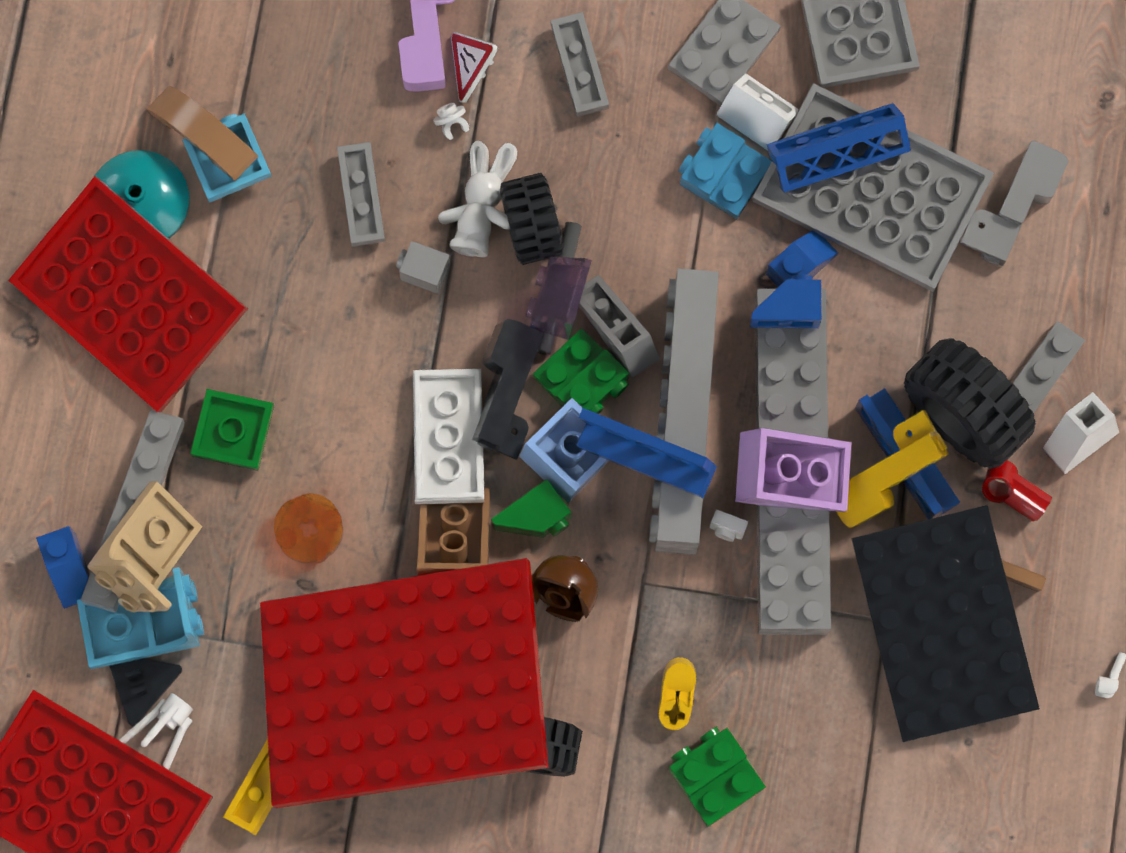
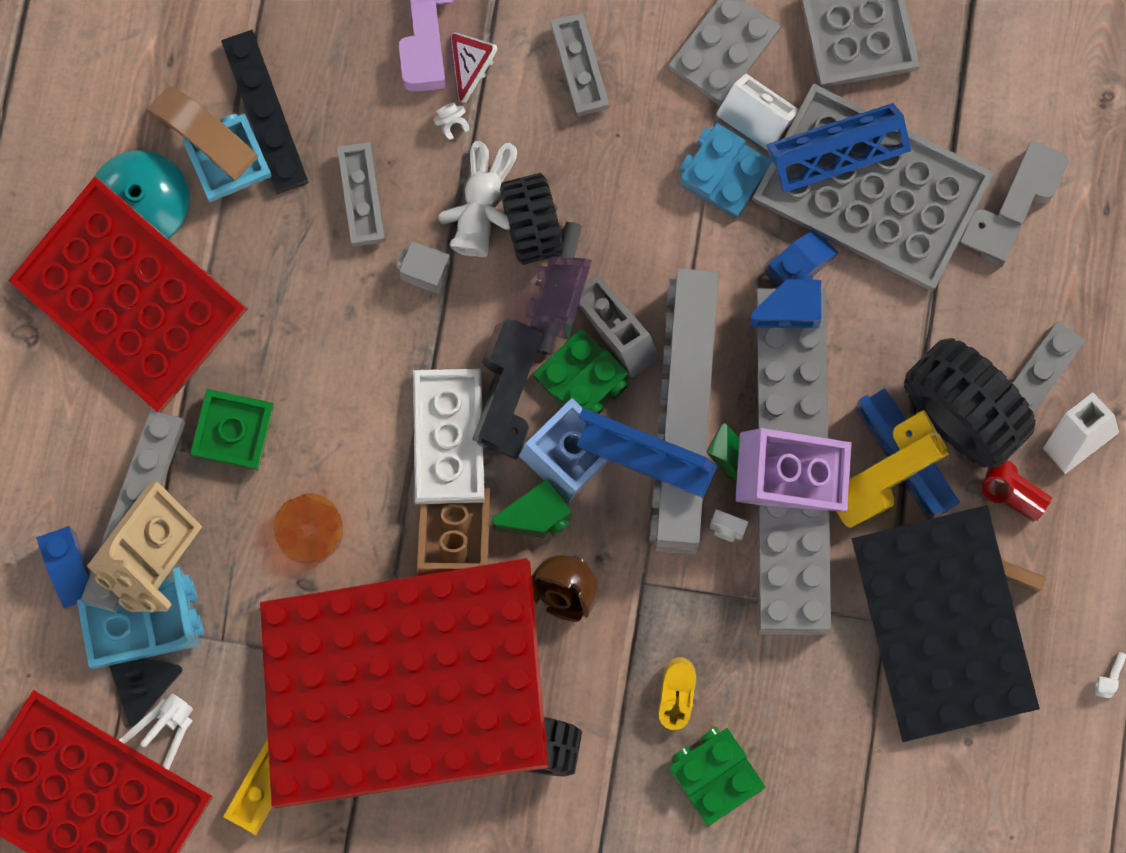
(264, 111): none -> black plate
(725, 451): none -> green slope

